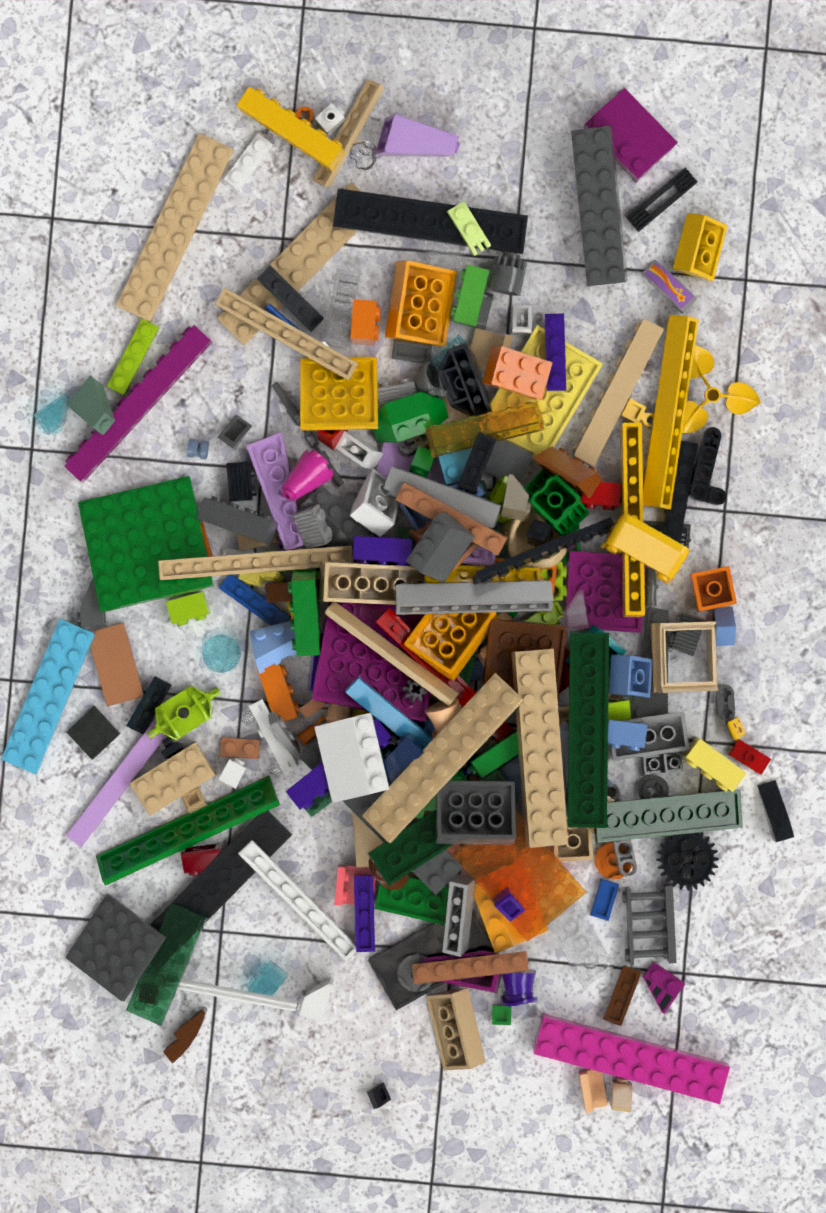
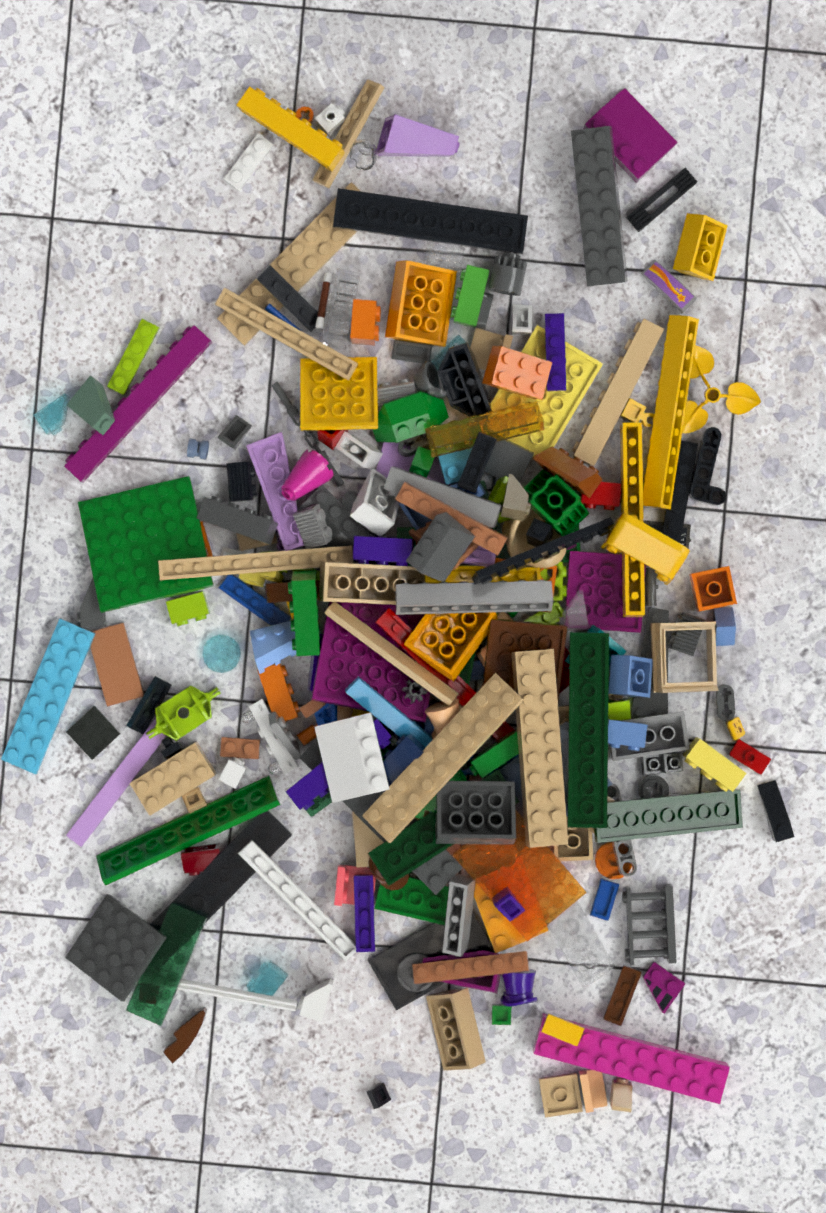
(175, 227): tan plate -> none
(323, 300): none -> copper bar
(326, 714): none -> blue piece
(468, 227): yellowish green hinge -> none
(560, 1095): none -> tan plate
(562, 1029): none -> yellow tile
(700, 871): black gear -> none

